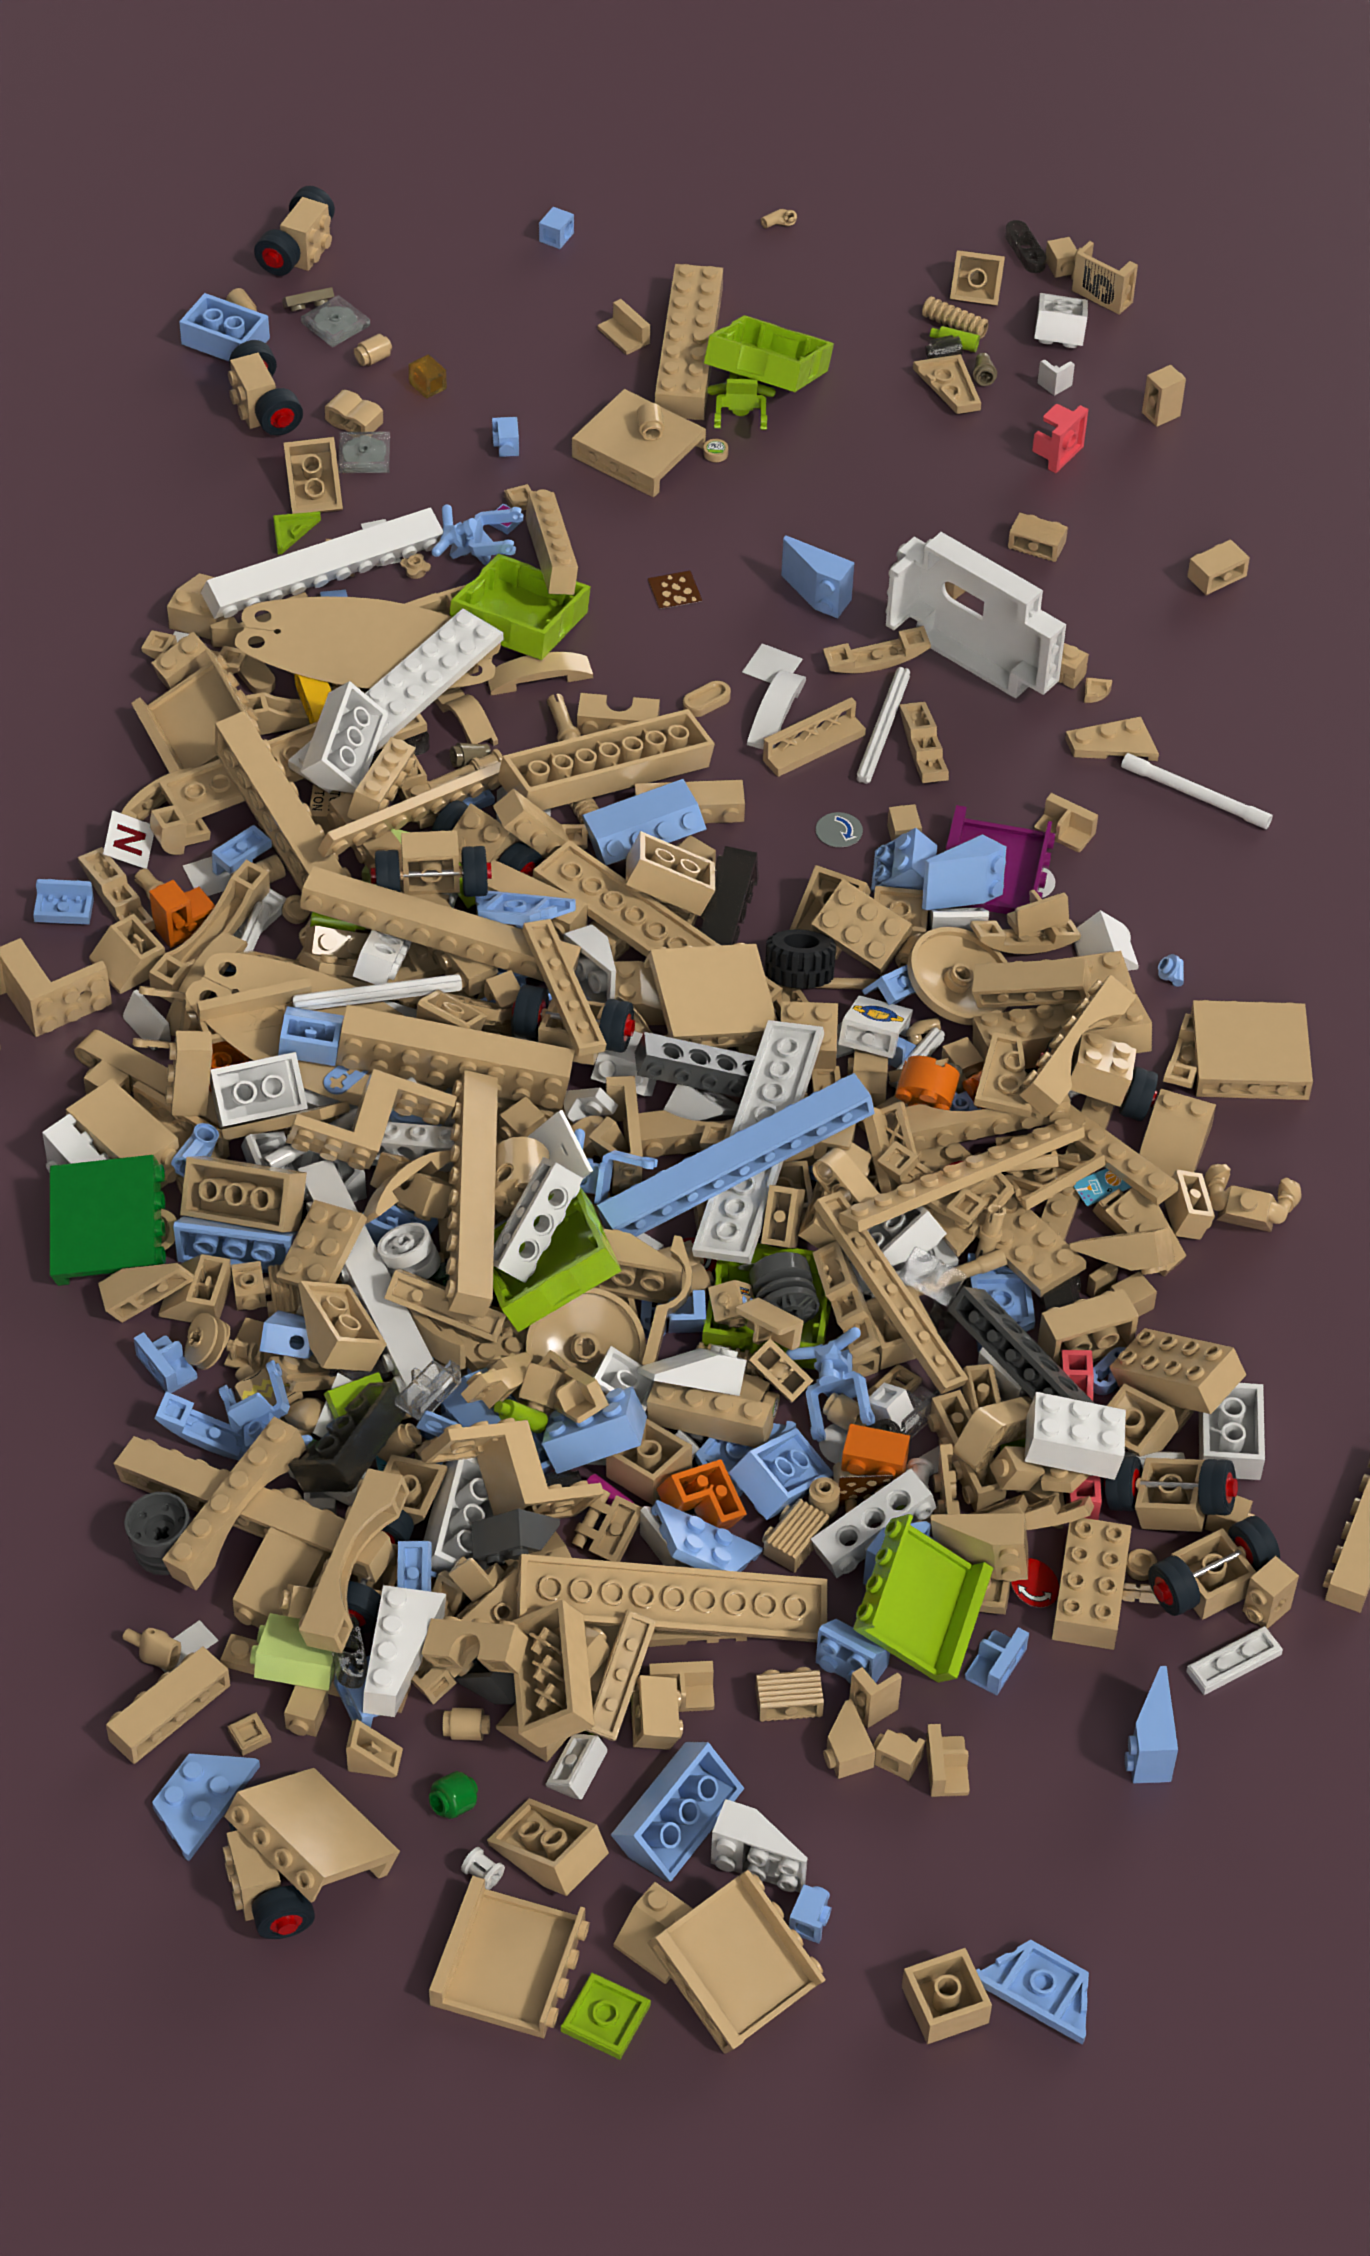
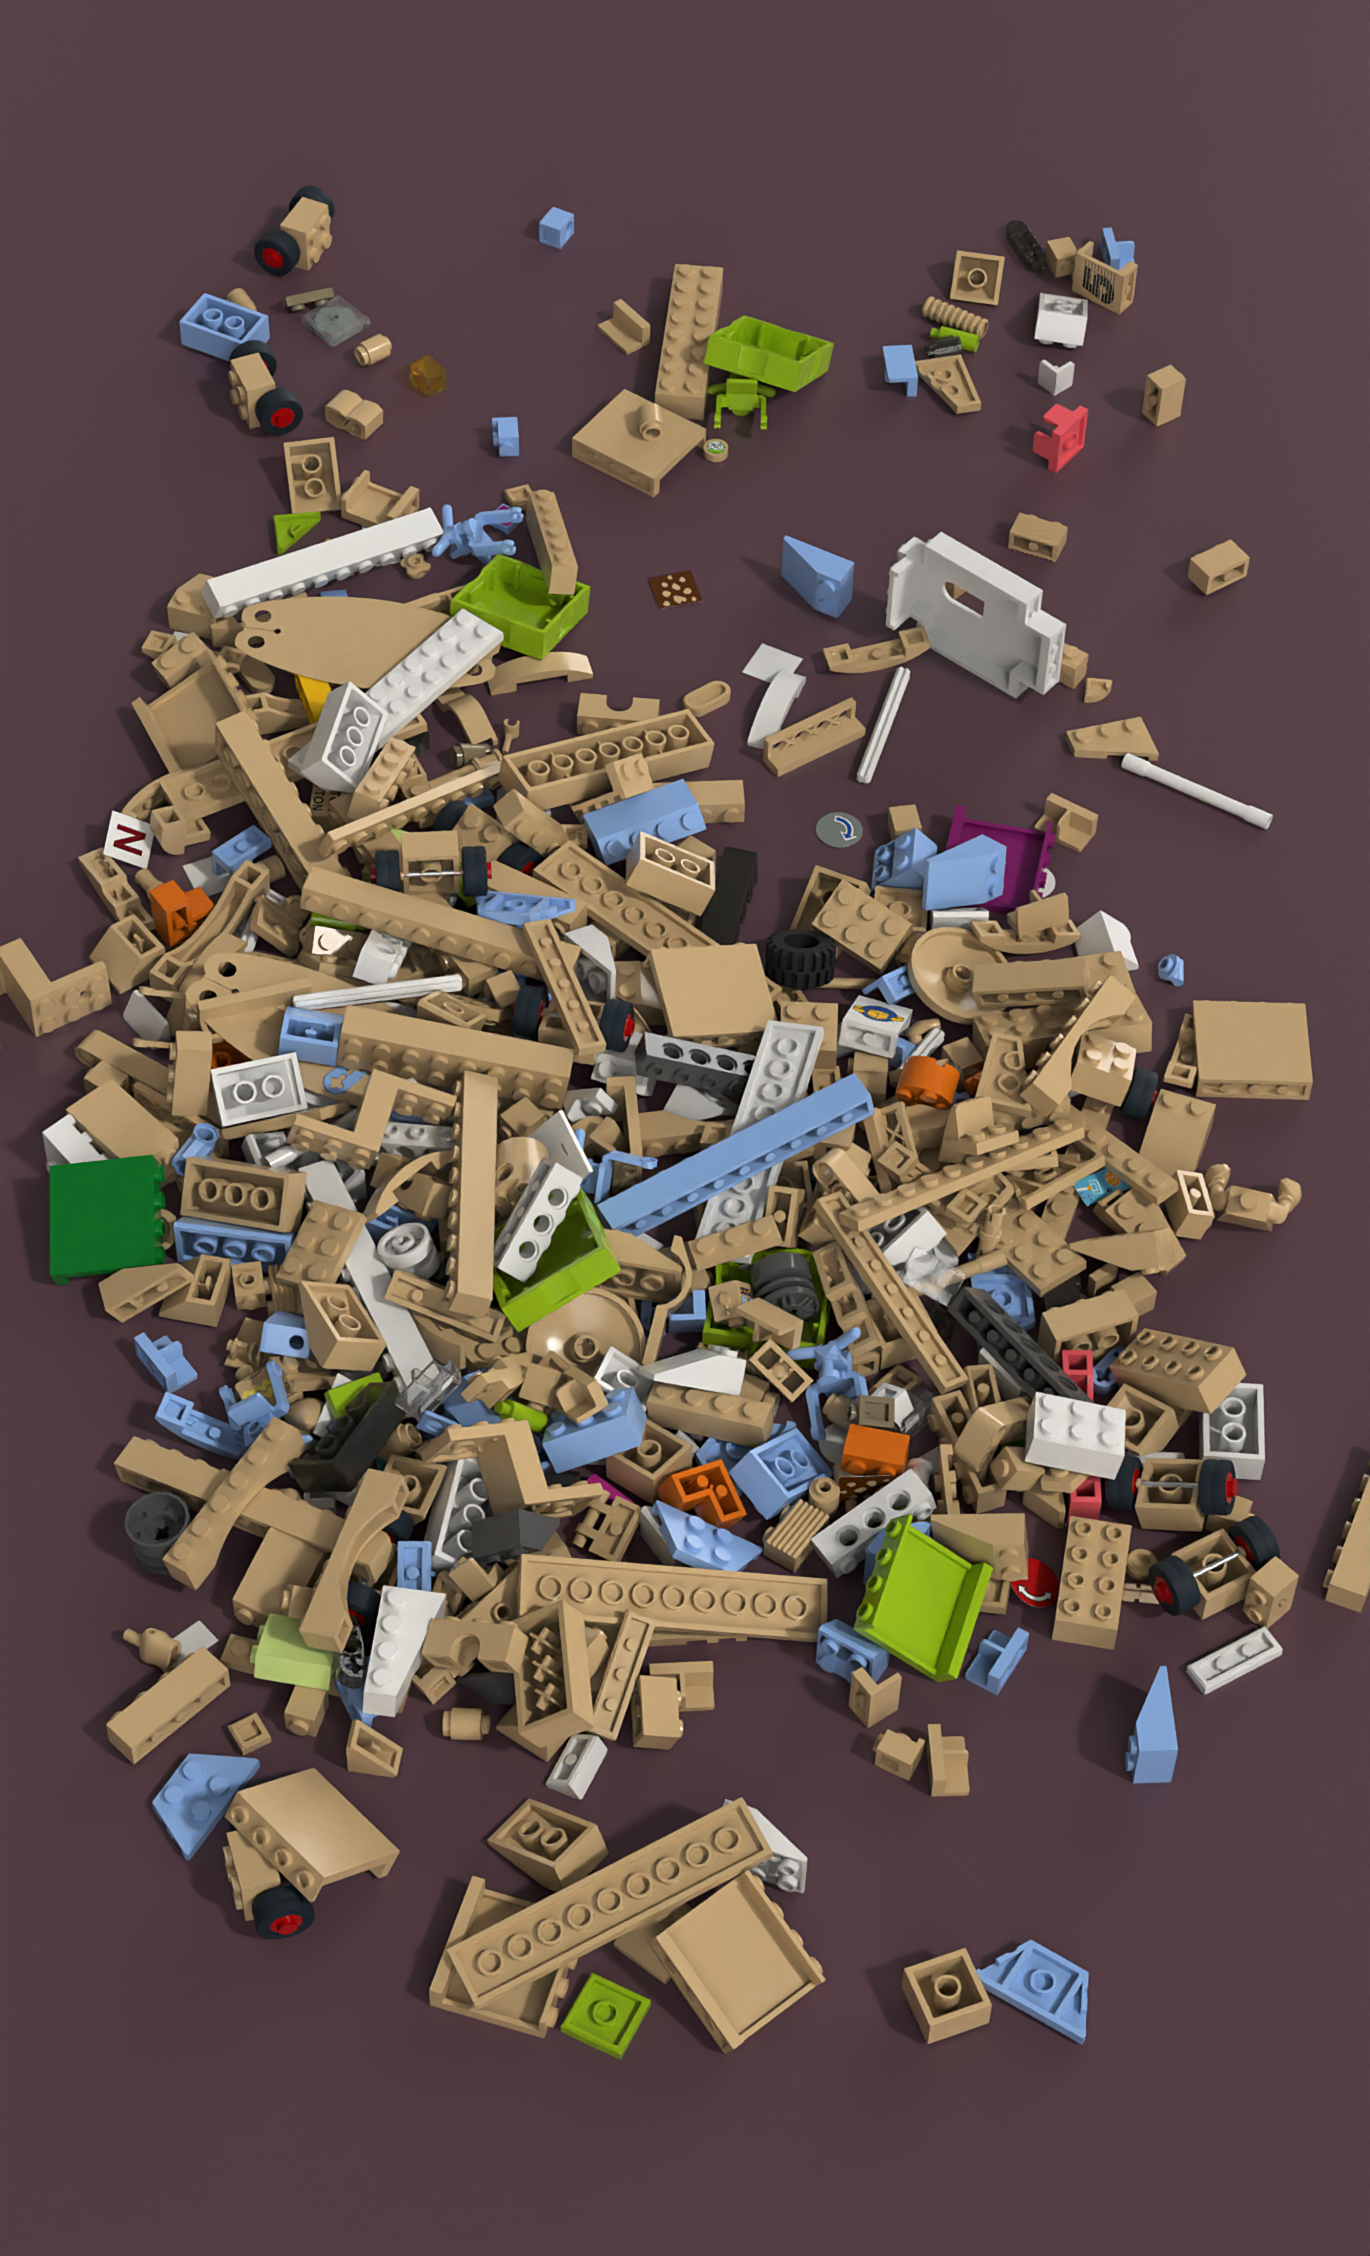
(63, 901): light blue bracket -> none
(206, 1341): tan piece -> none
(275, 925): none -> tan plate
(364, 452): clear piece -> none
(373, 504): none -> tan panel
(453, 1795): green head -> none
(476, 1859): white bush -> none
(510, 733): none -> tan hand
(562, 718): tan pin -> none
(609, 1903): none -> tan plate
(628, 779): none -> tan plate
(677, 1810): light blue slope -> none
(735, 1242): none -> tan plate
(779, 217): tan arm -> none
(789, 1694): tan brick -> none
(810, 1913): light blue brick -> none
(849, 1744): tan slope -> none
(872, 1412): none -> dark tan bracket
(901, 367): none -> light blue panel
(923, 742): tan slope -> none
(972, 1131): none -> tan piece
(984, 370): dark tan cone -> none
(1044, 1512): tan slope -> none
(1115, 253): none -> light blue panel

